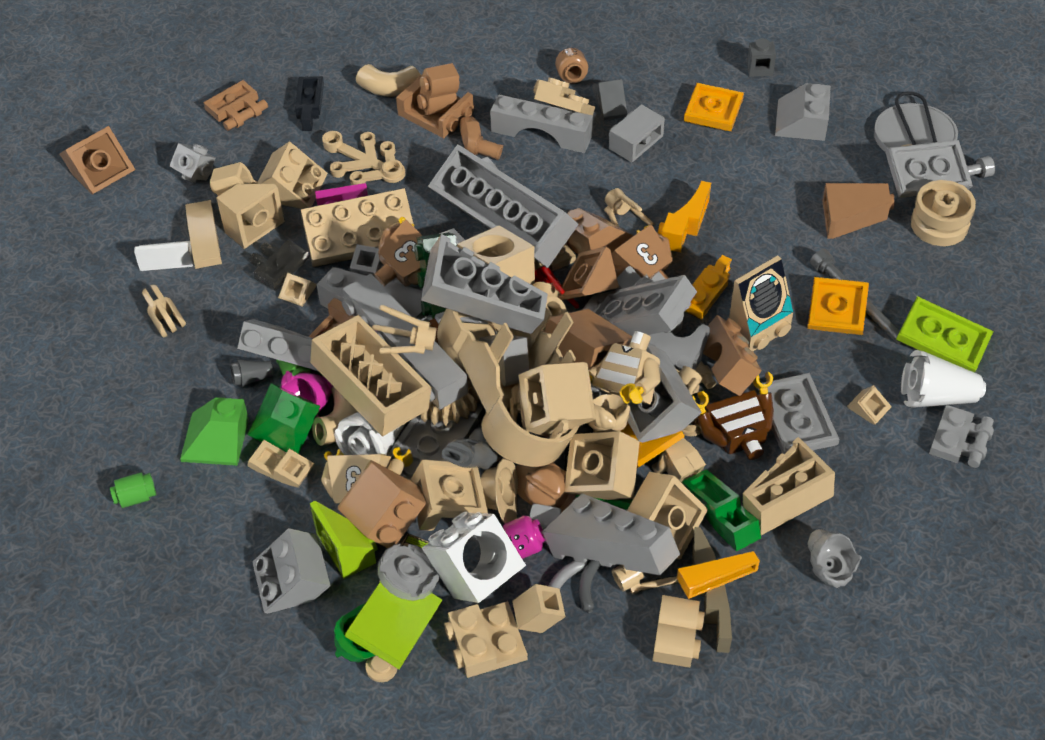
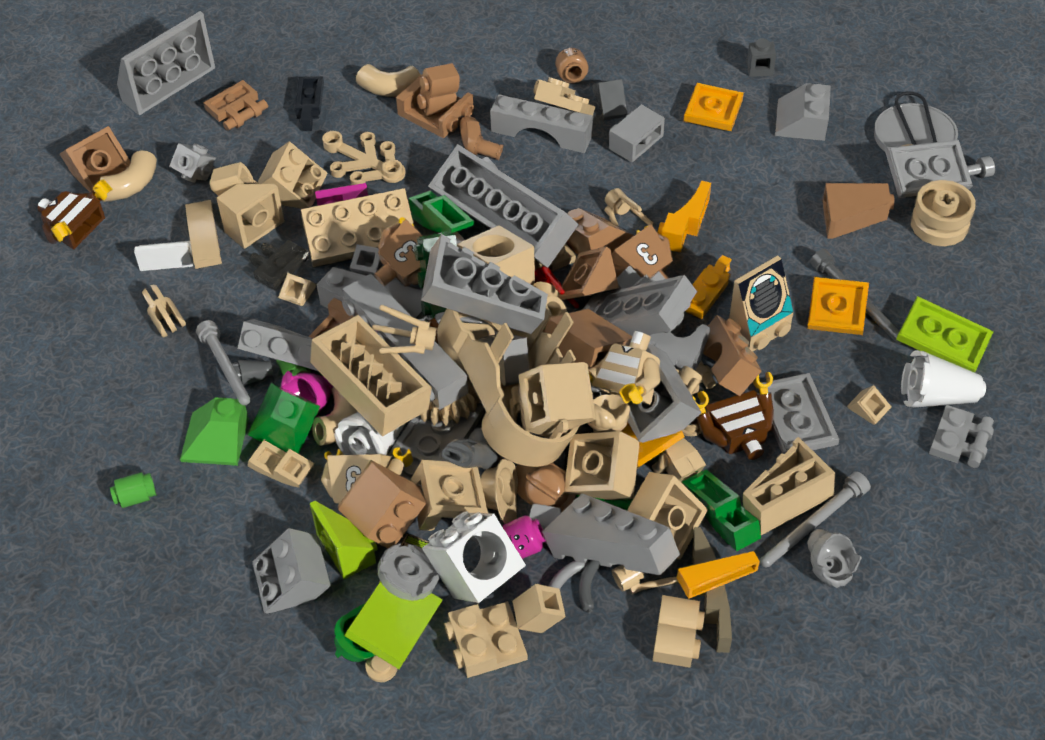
(73, 215): none -> reddish brown torso
(133, 178): none -> tan cylinder
(165, 64): none -> light grey slope
(209, 334): none -> light grey piece
(438, 213): none -> green slope
(855, 486): none -> light grey piece

